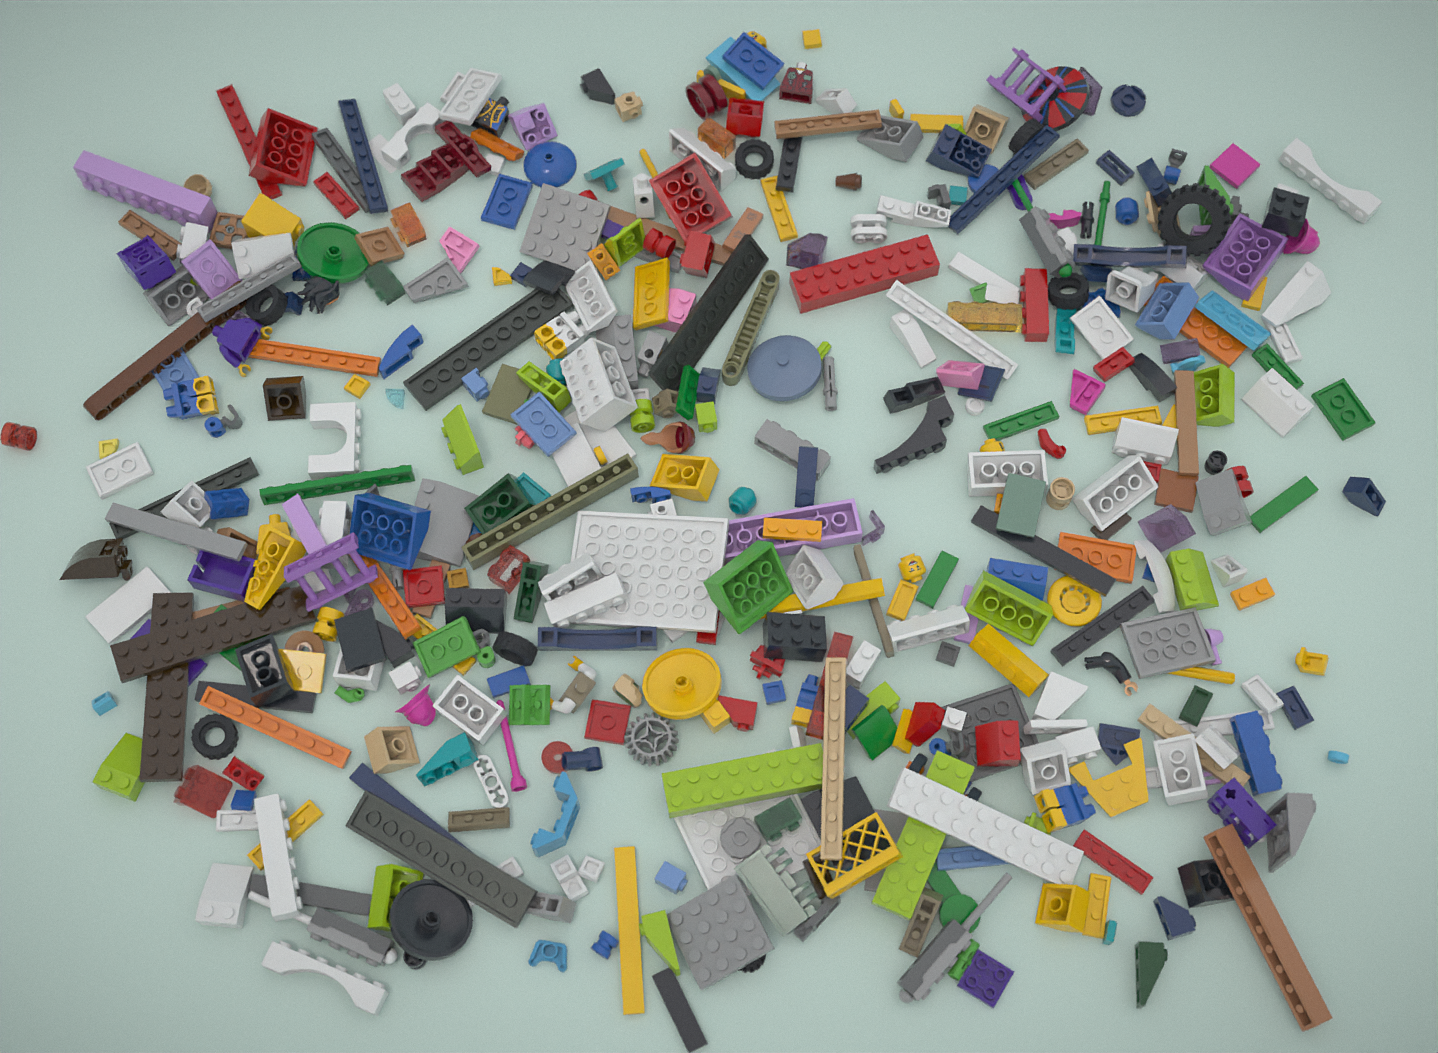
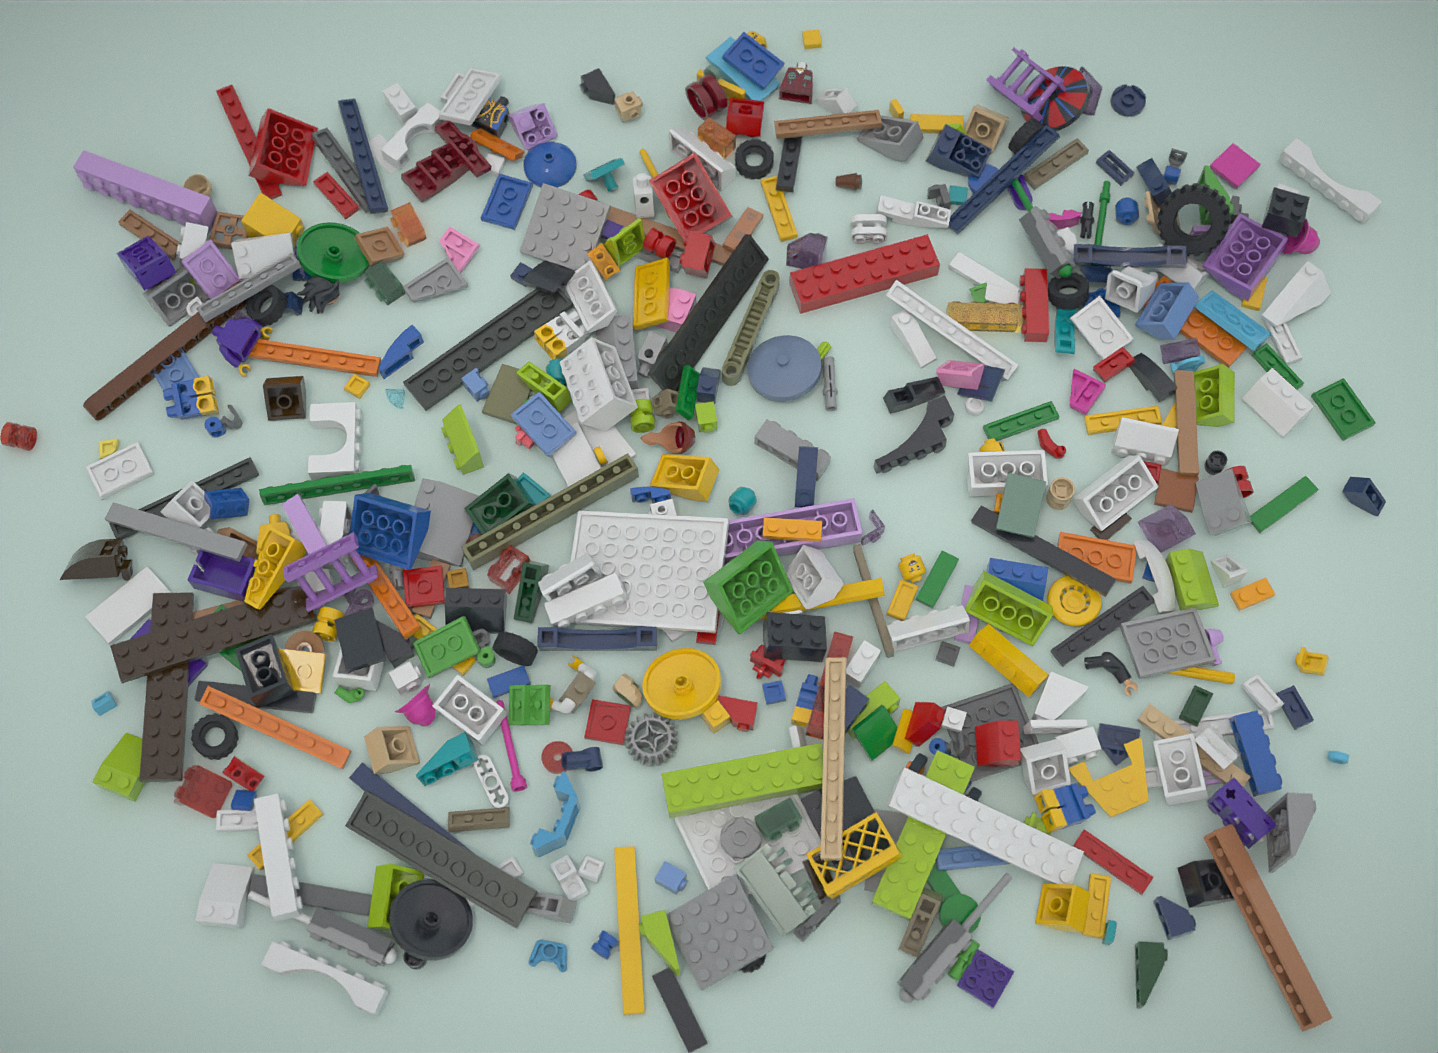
(500, 277): yellow tile -> none

